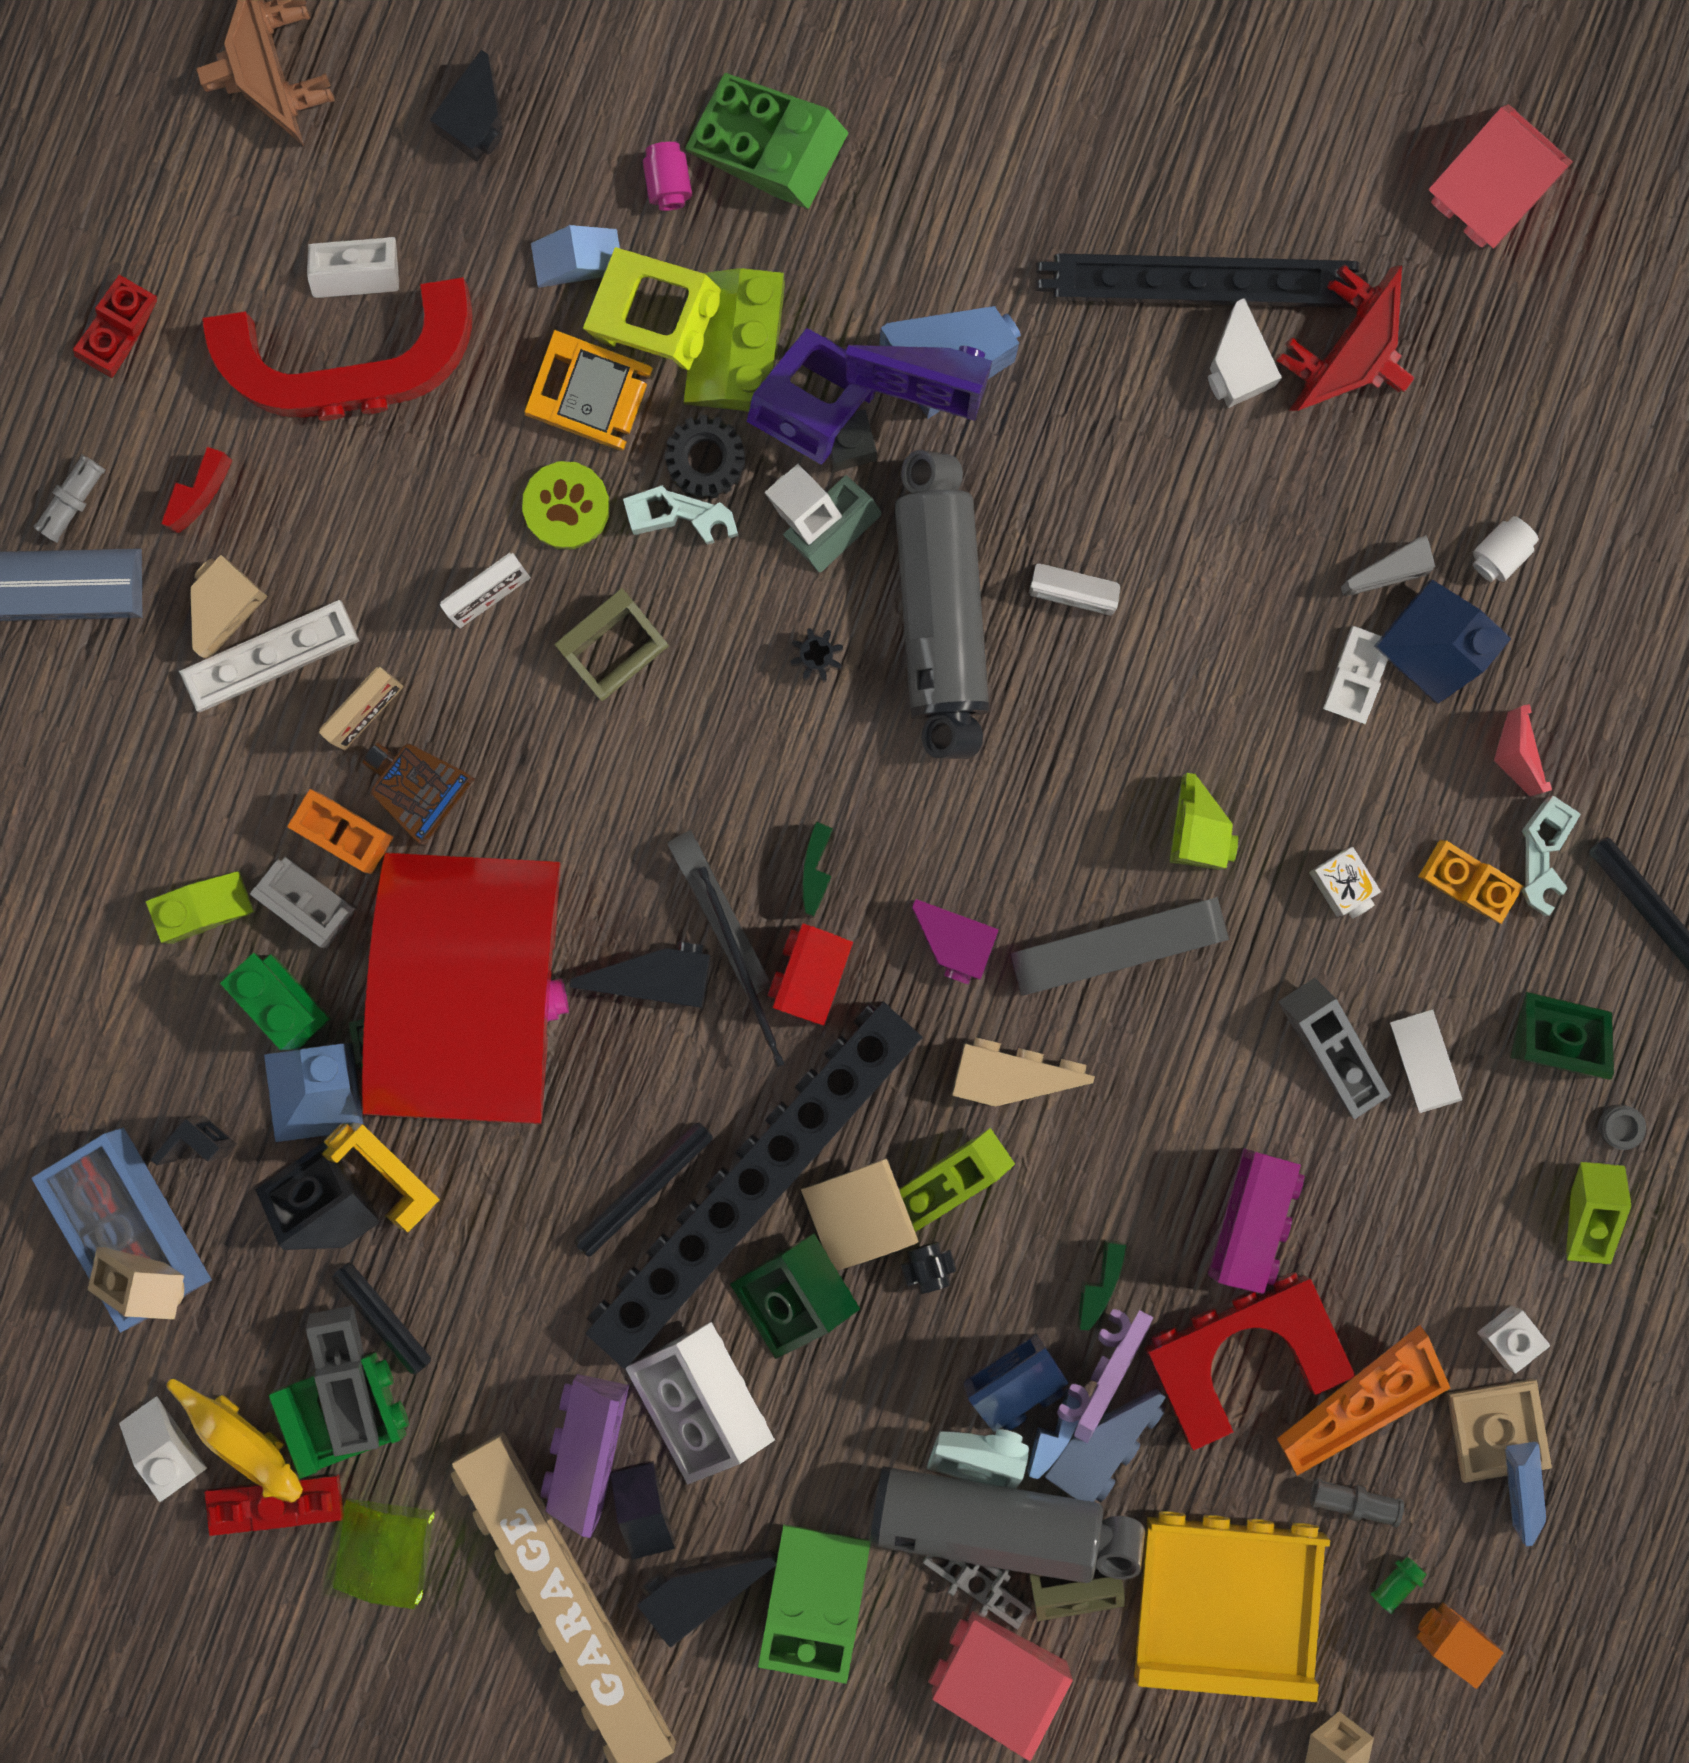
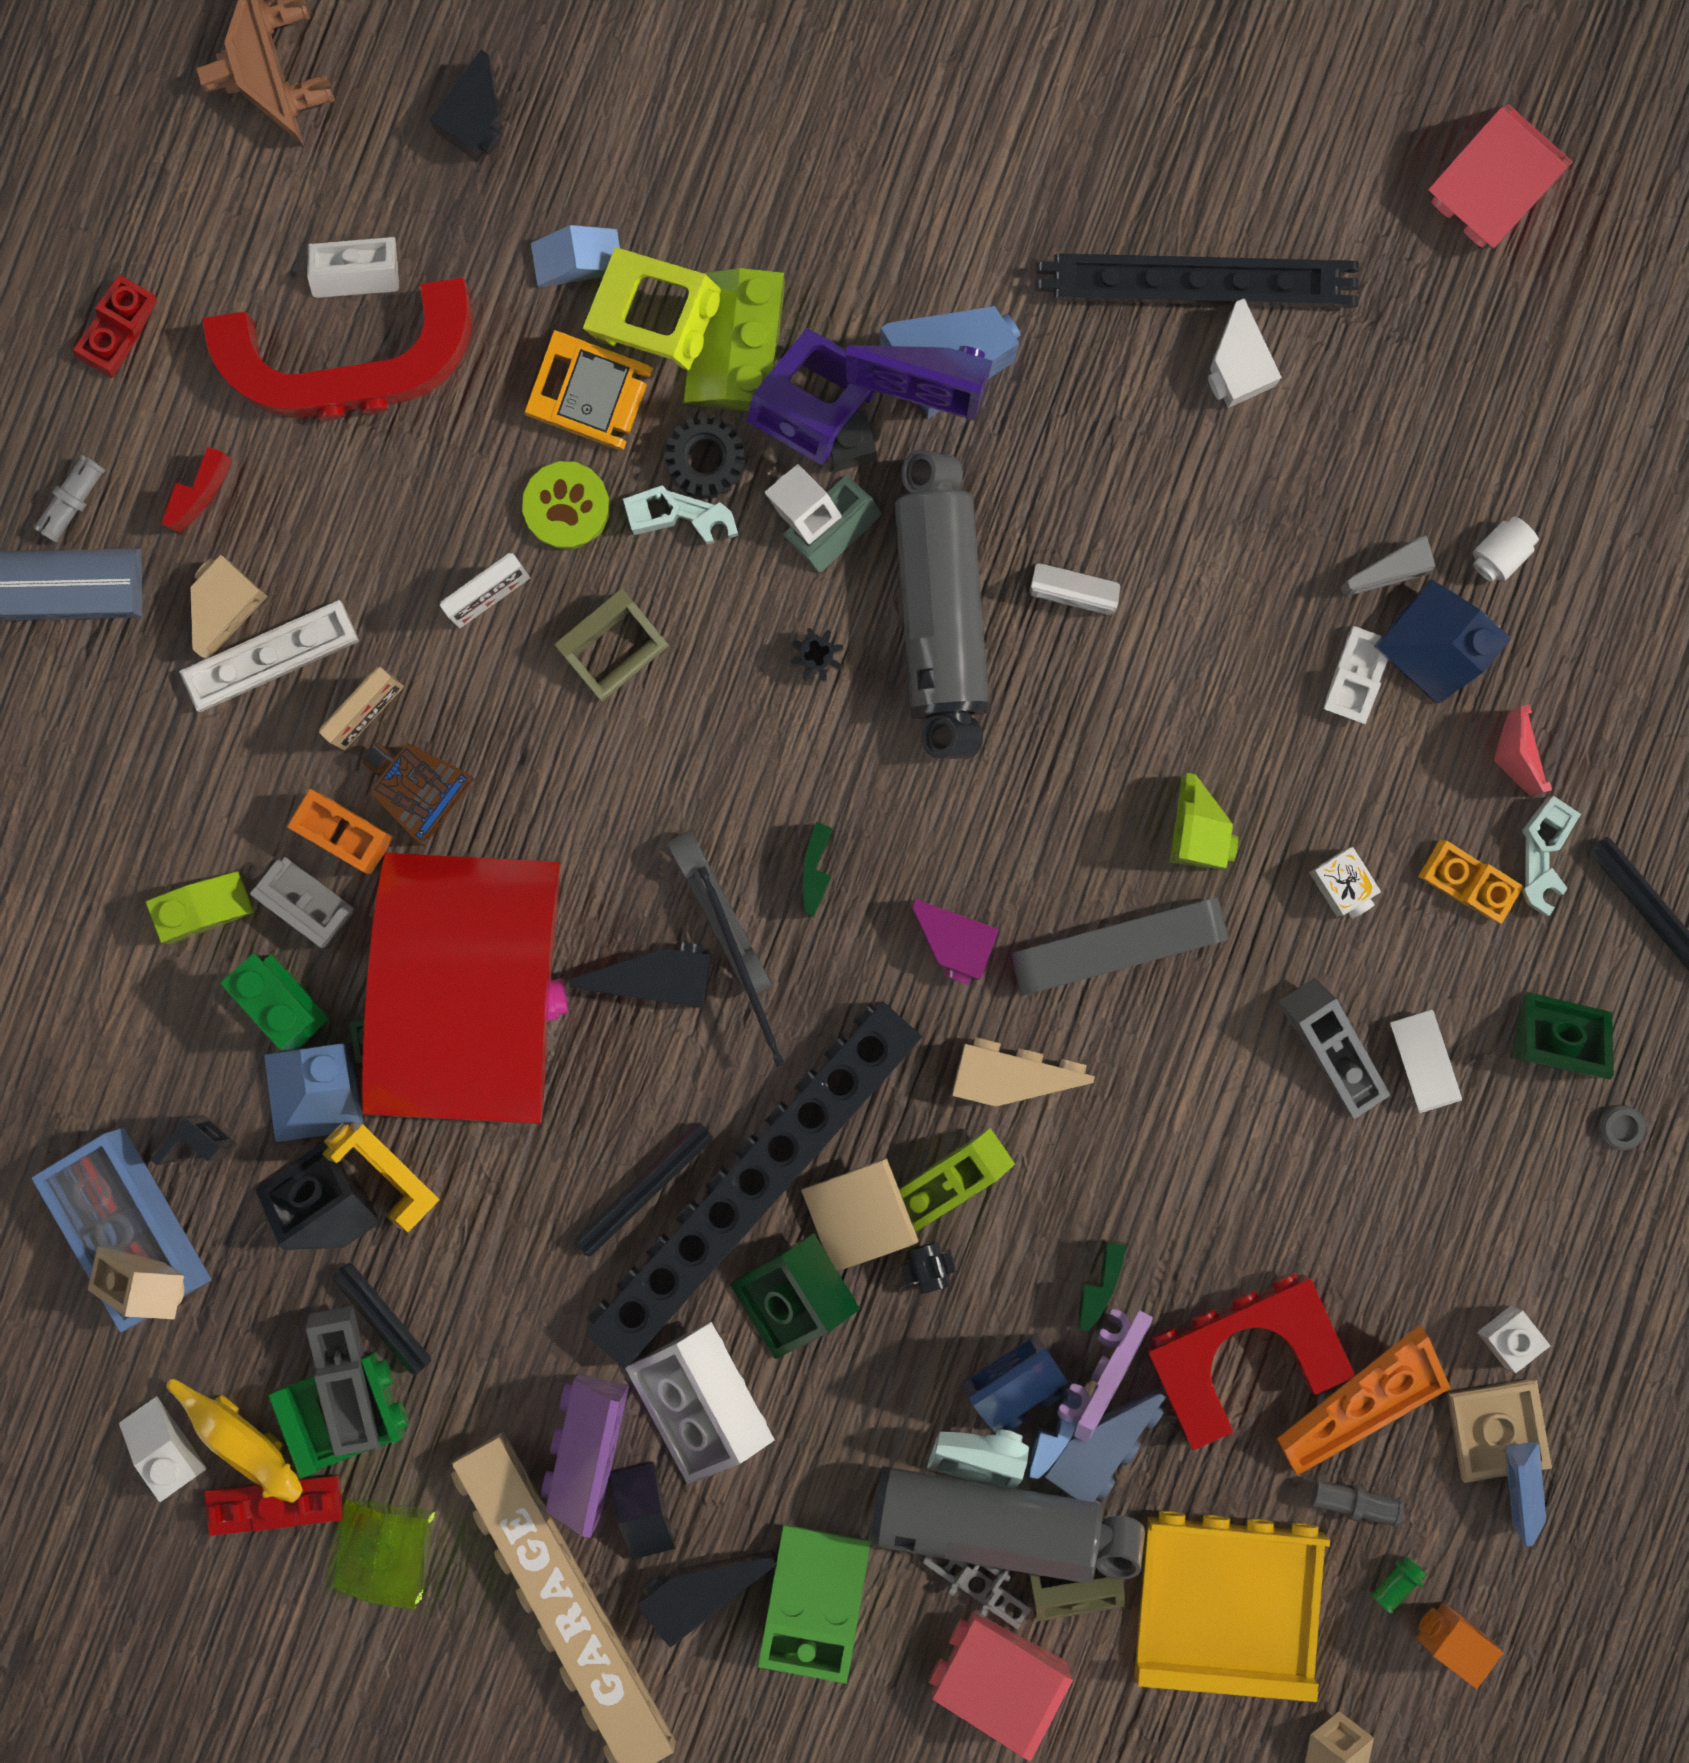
(667, 176): dark pink brick -> none
(768, 139): bright green slope -> none
(811, 973): red slope -> none
(1255, 1221): magenta slope -> none
(1365, 349): red connector -> none
(1597, 1212): lime slope -> none

